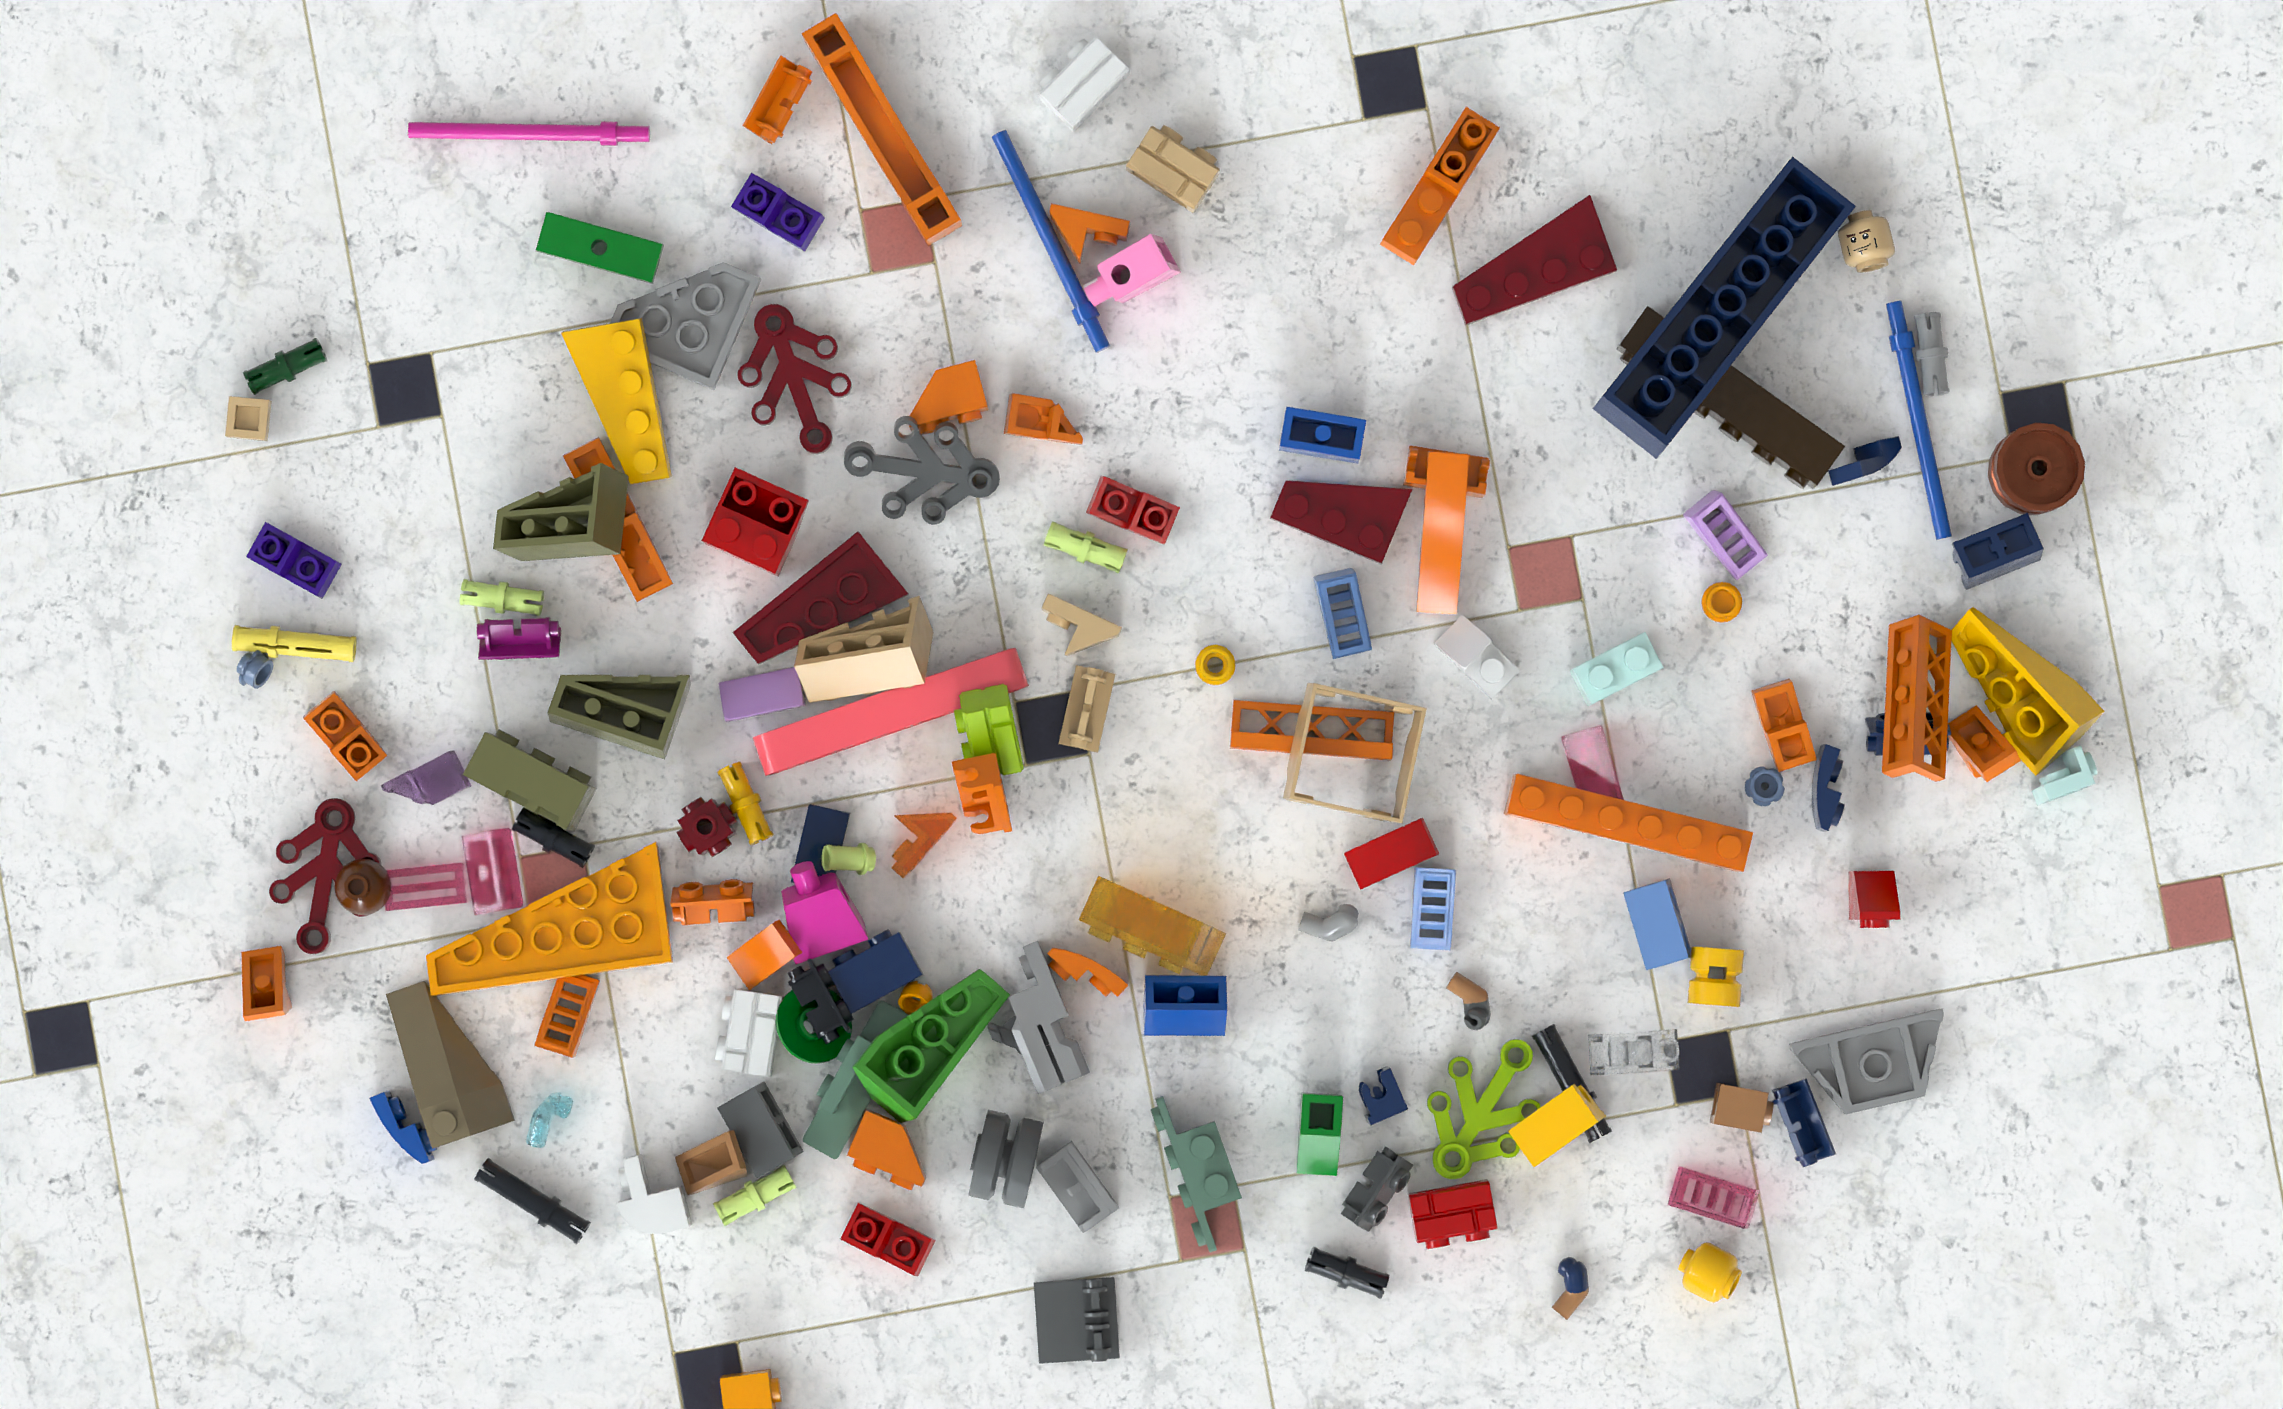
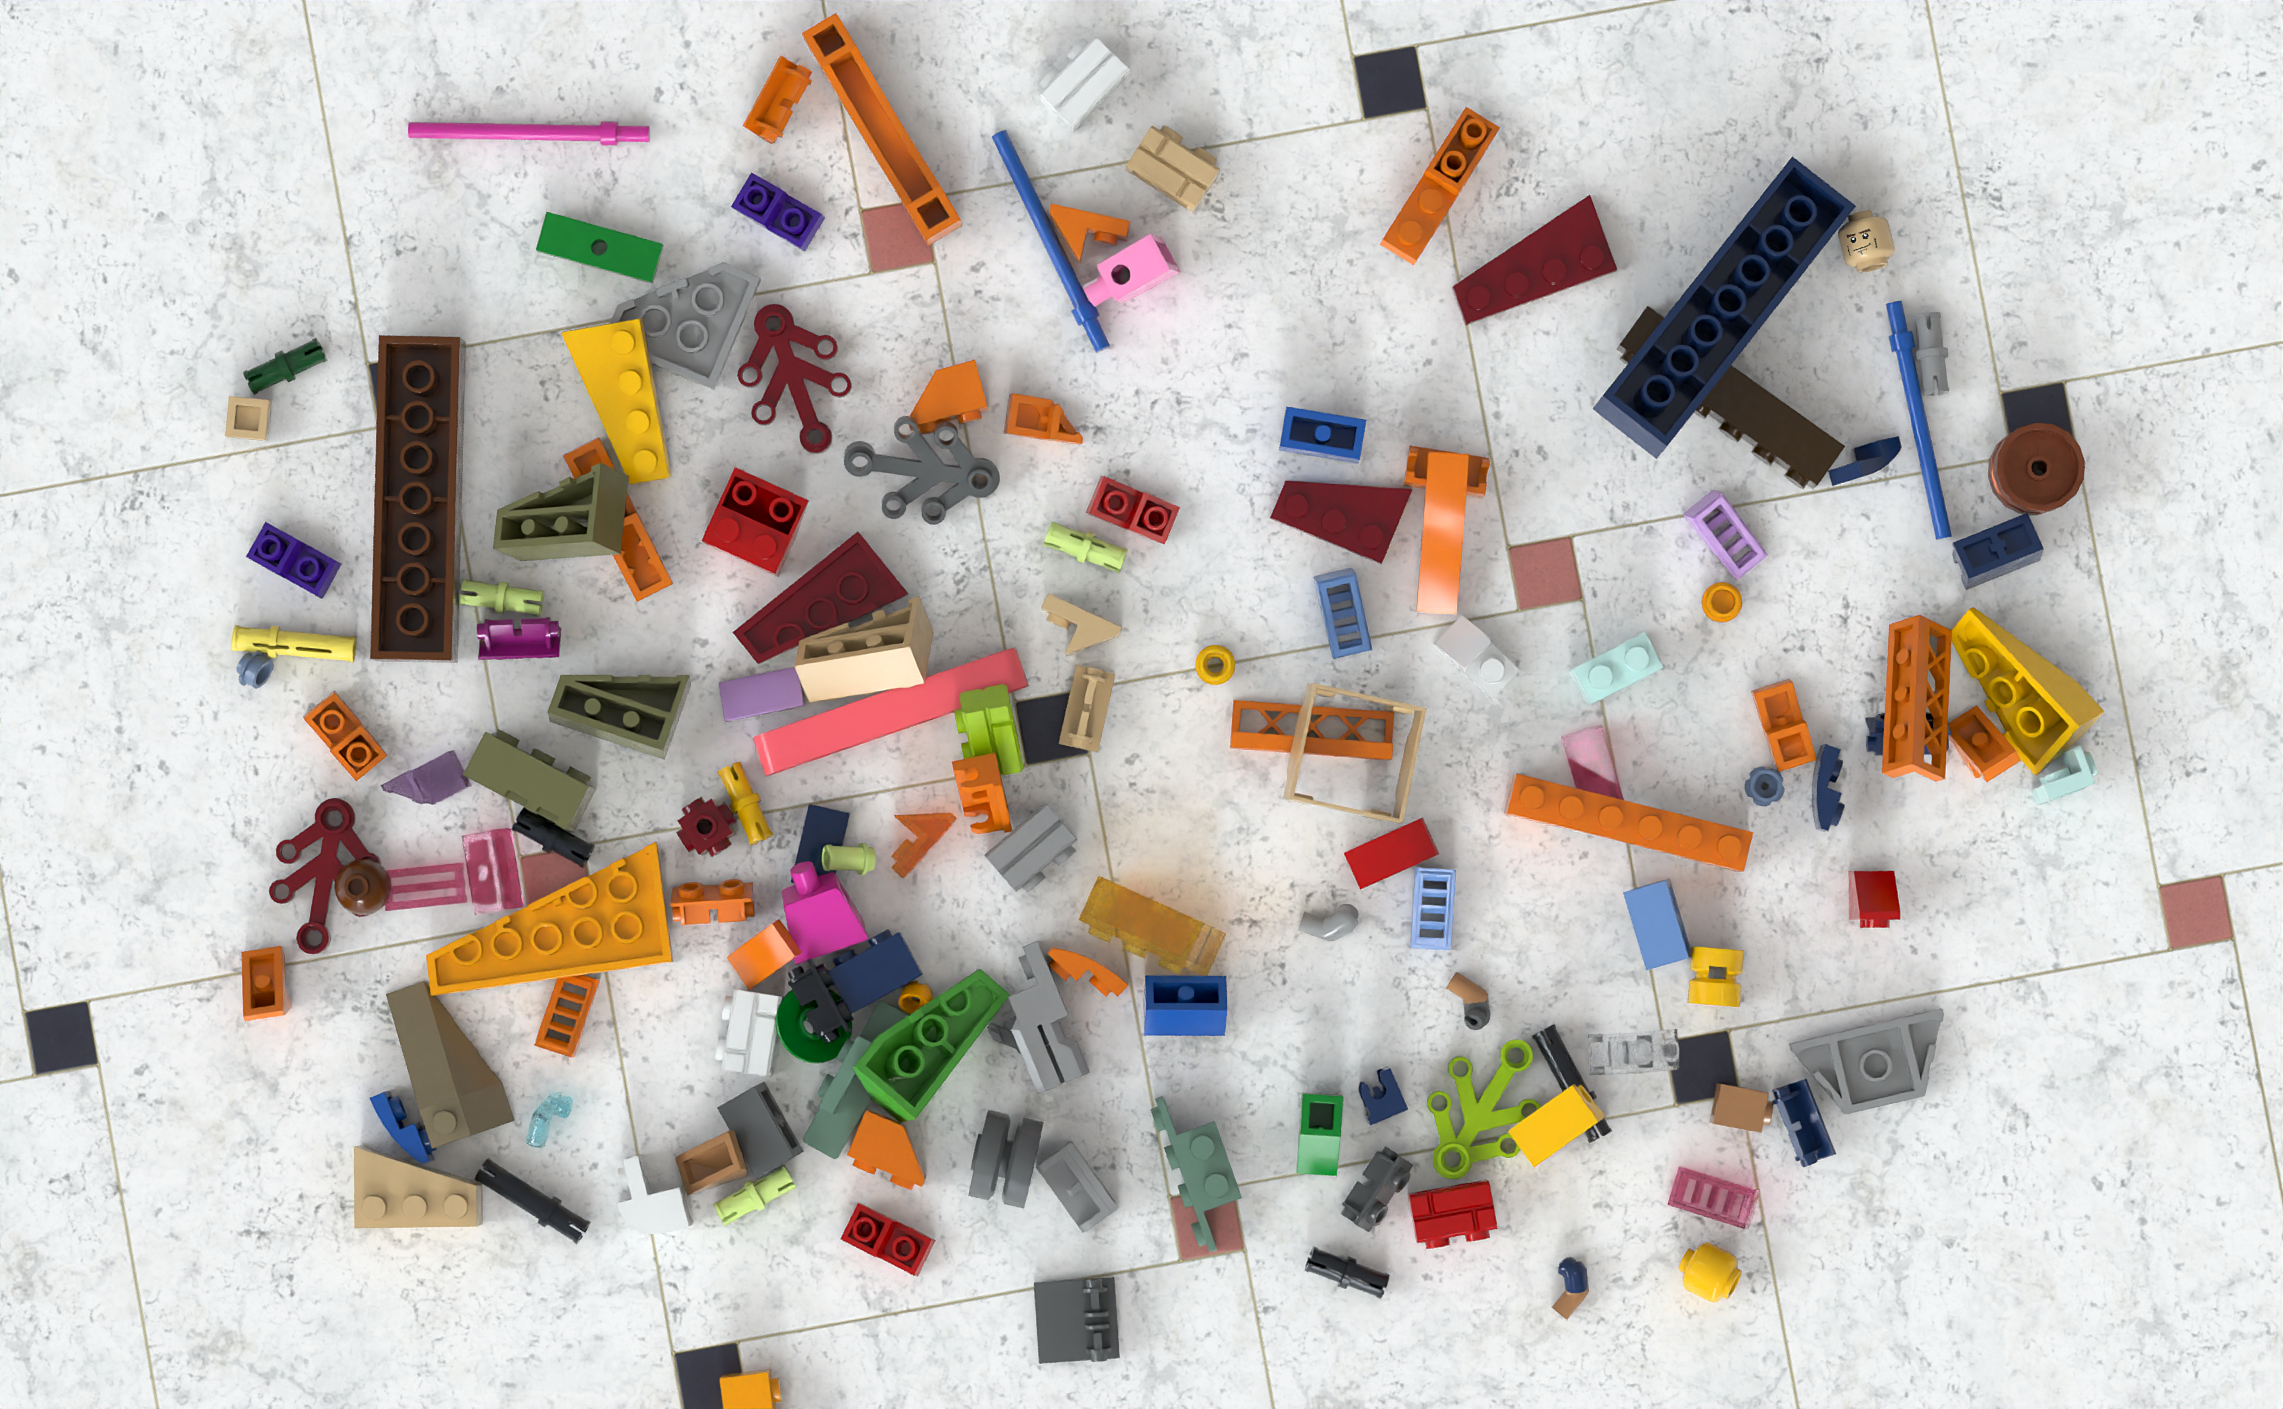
(410, 1195): none -> tan wedge
(418, 499): none -> reddish brown brick
(1032, 848): none -> light grey brick

